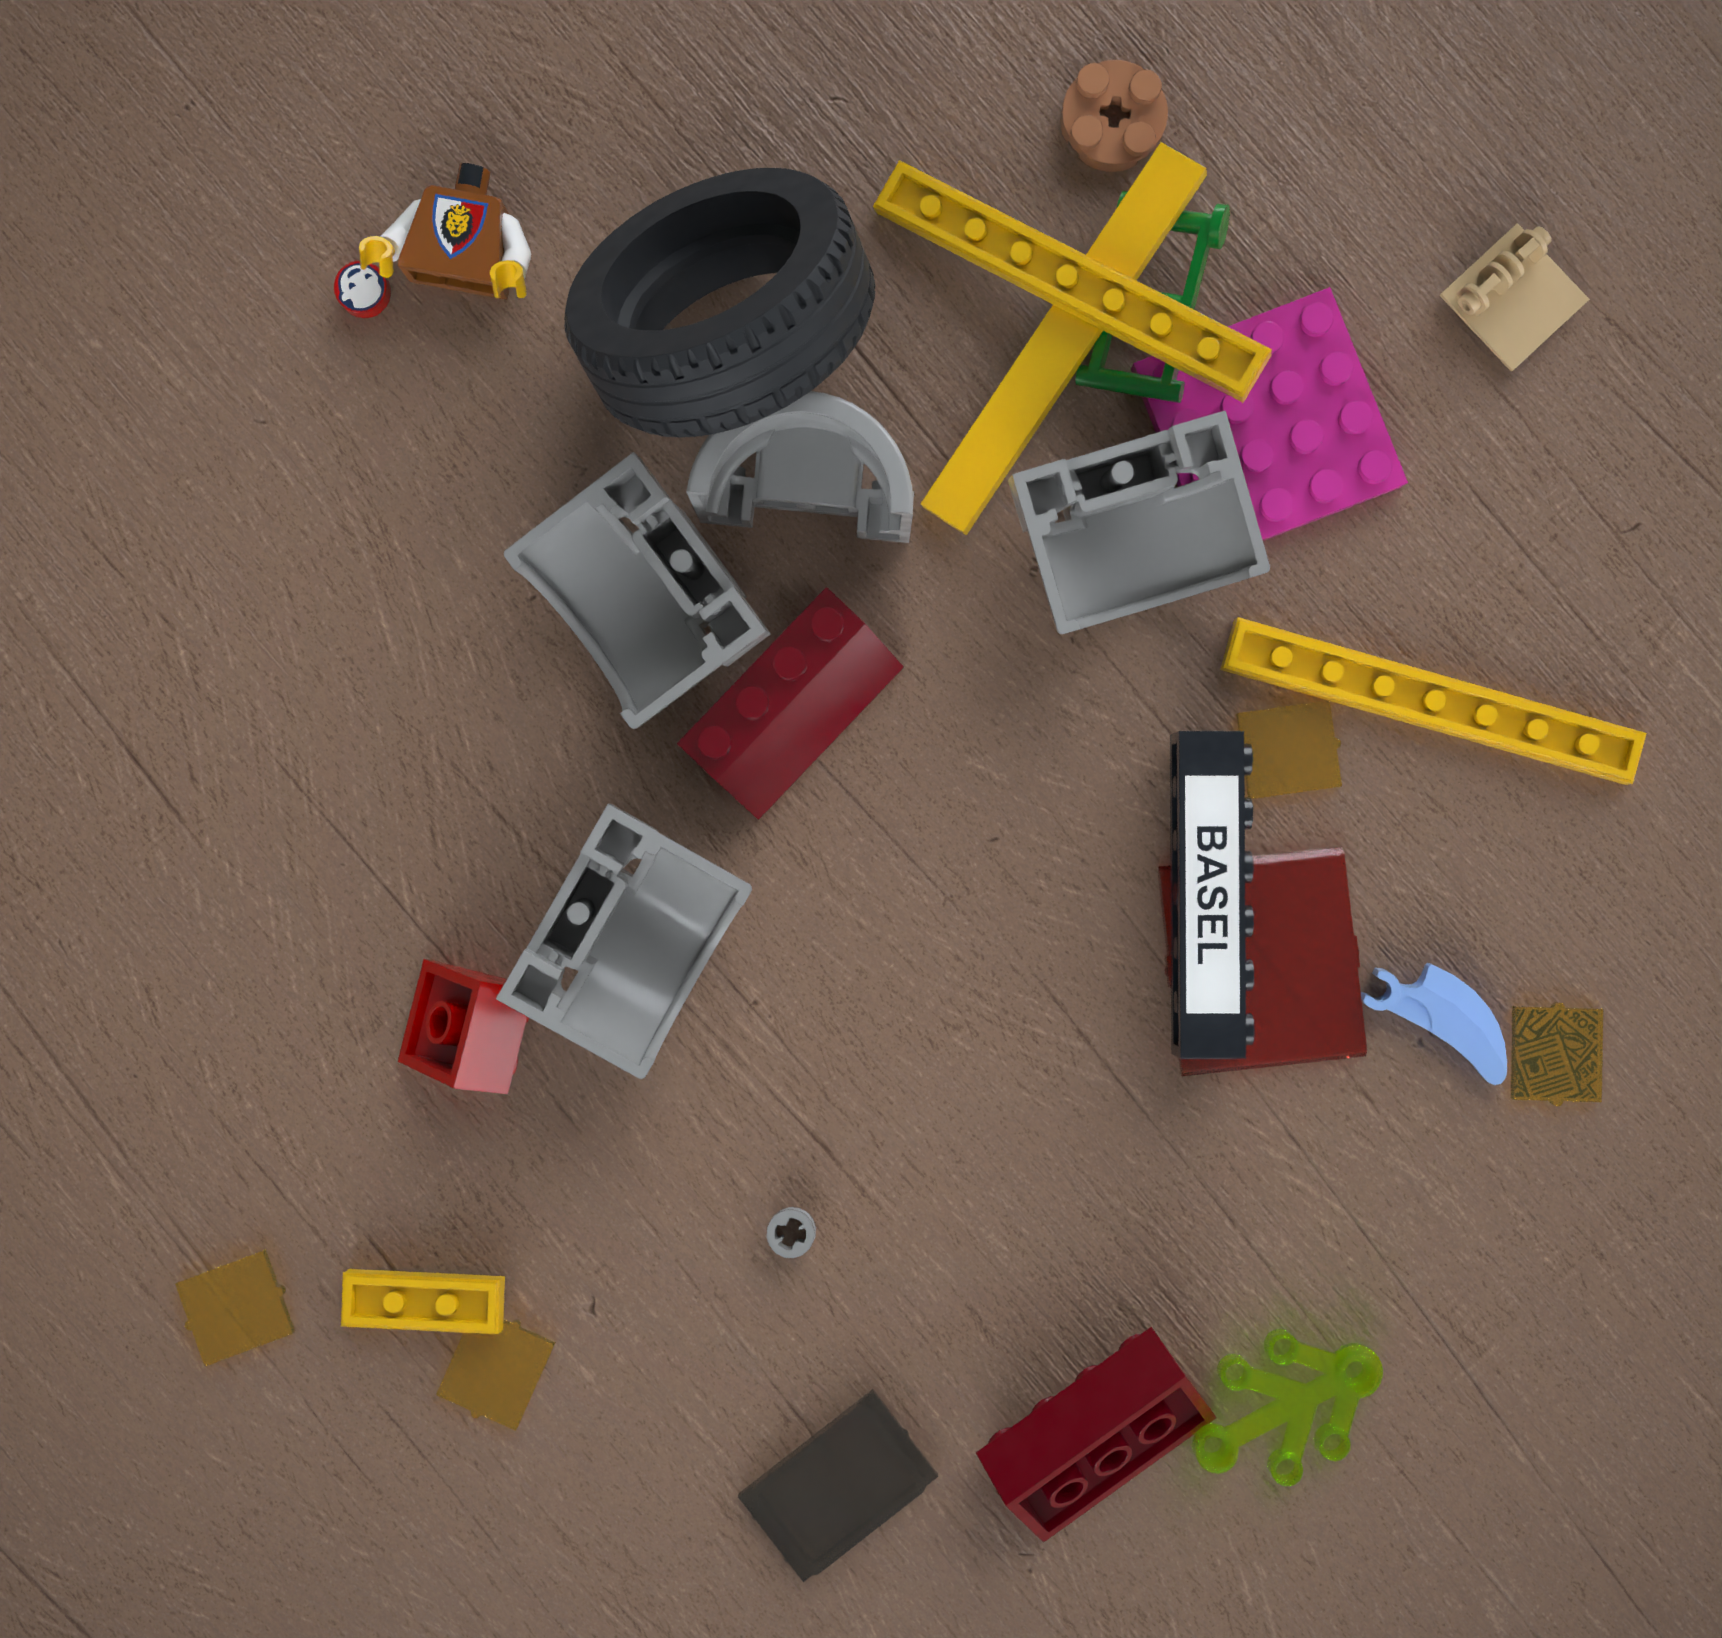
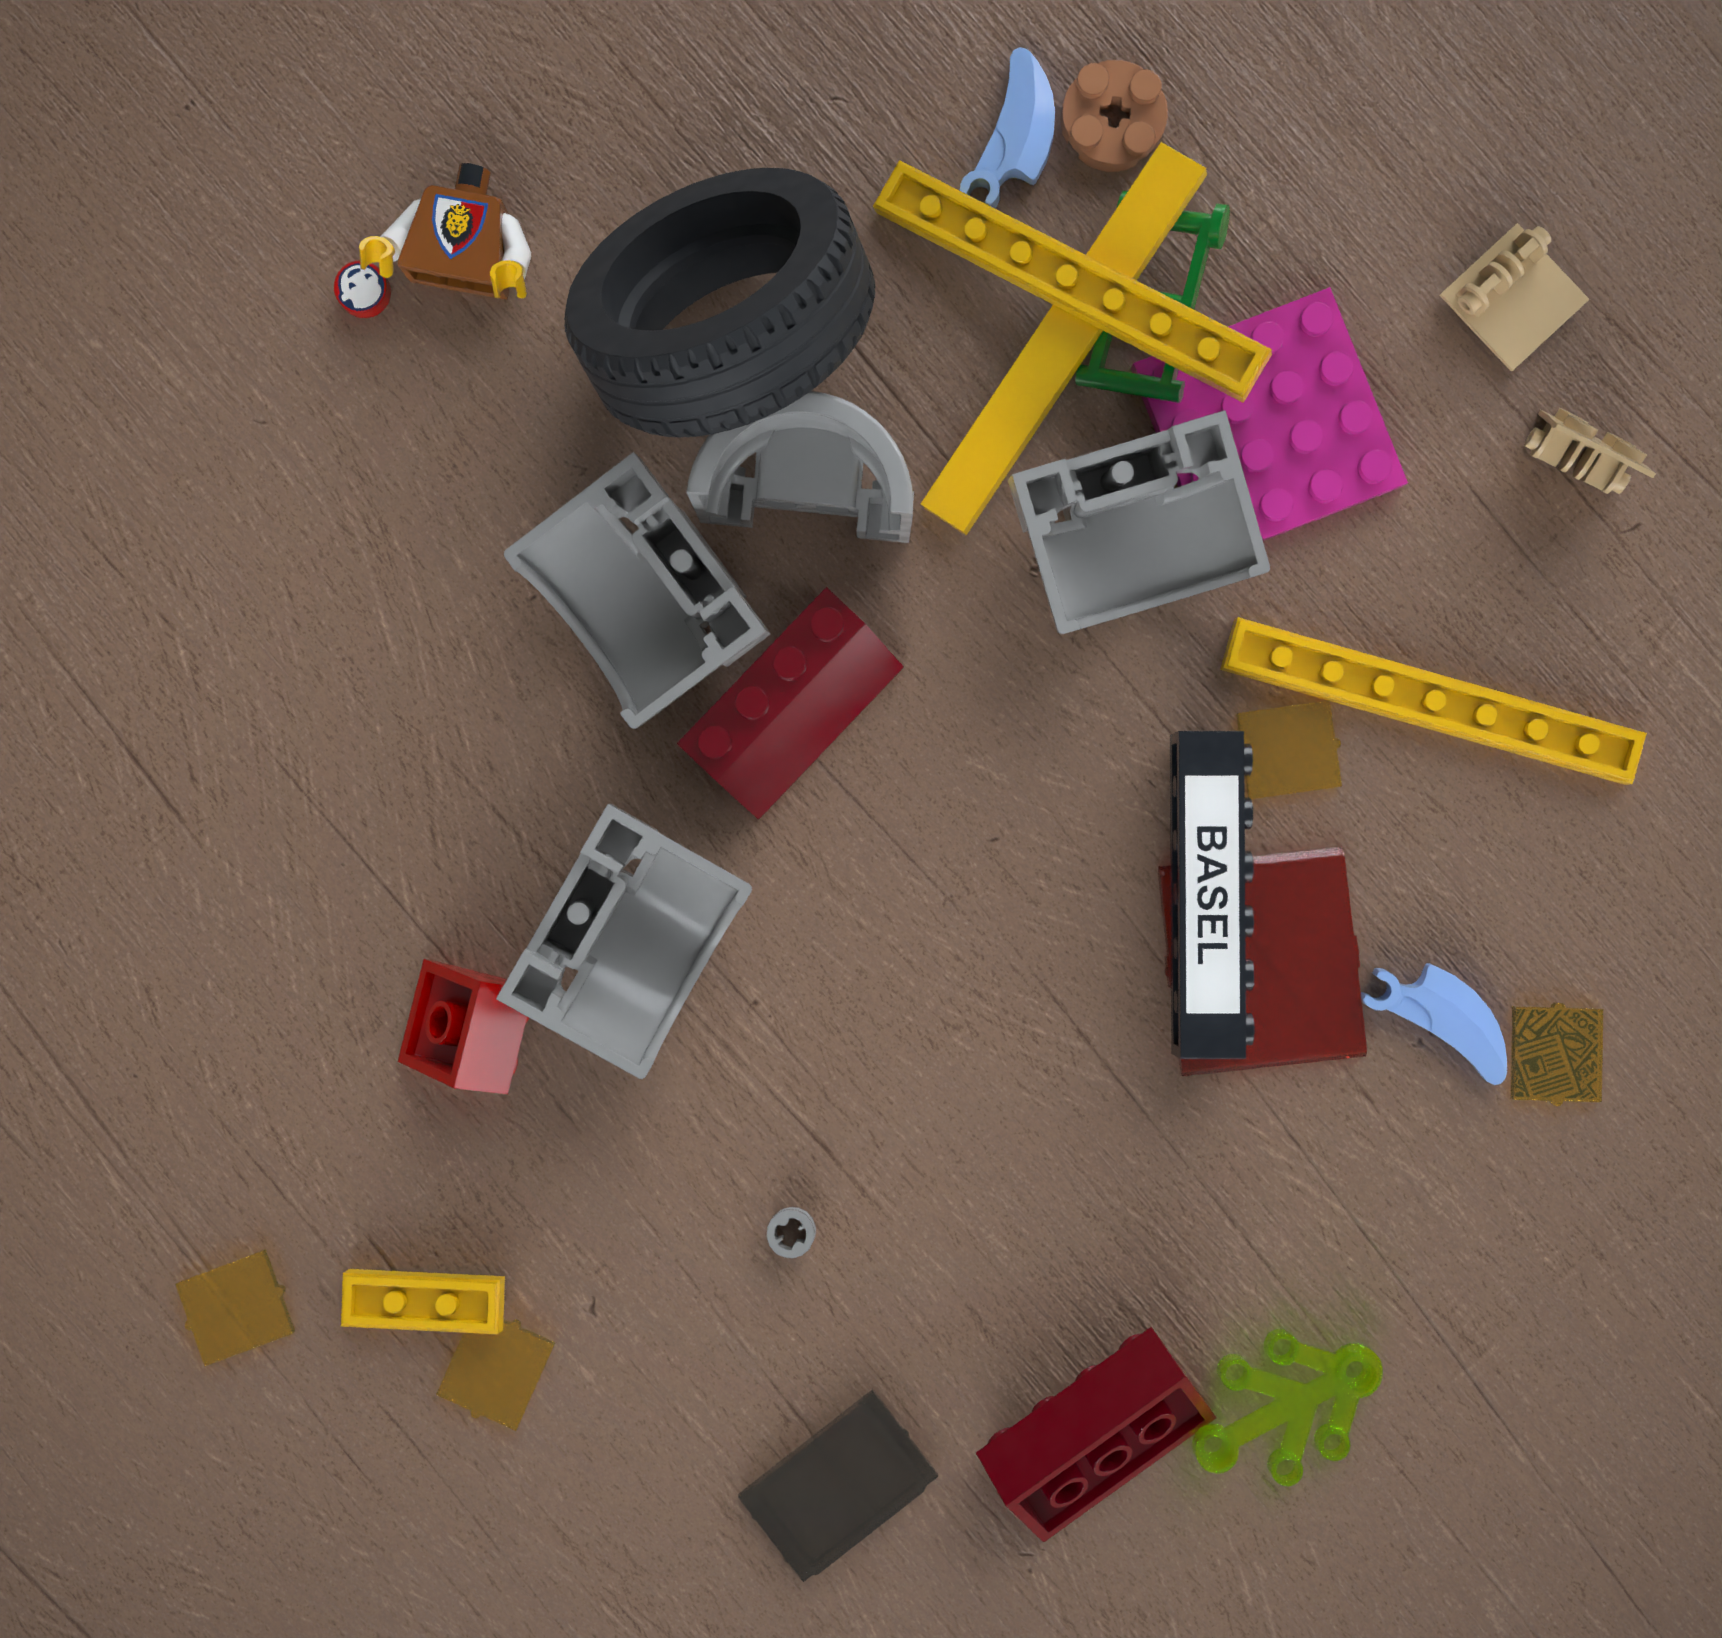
(1022, 132): none -> light blue piece
(1609, 466): none -> tan hinge

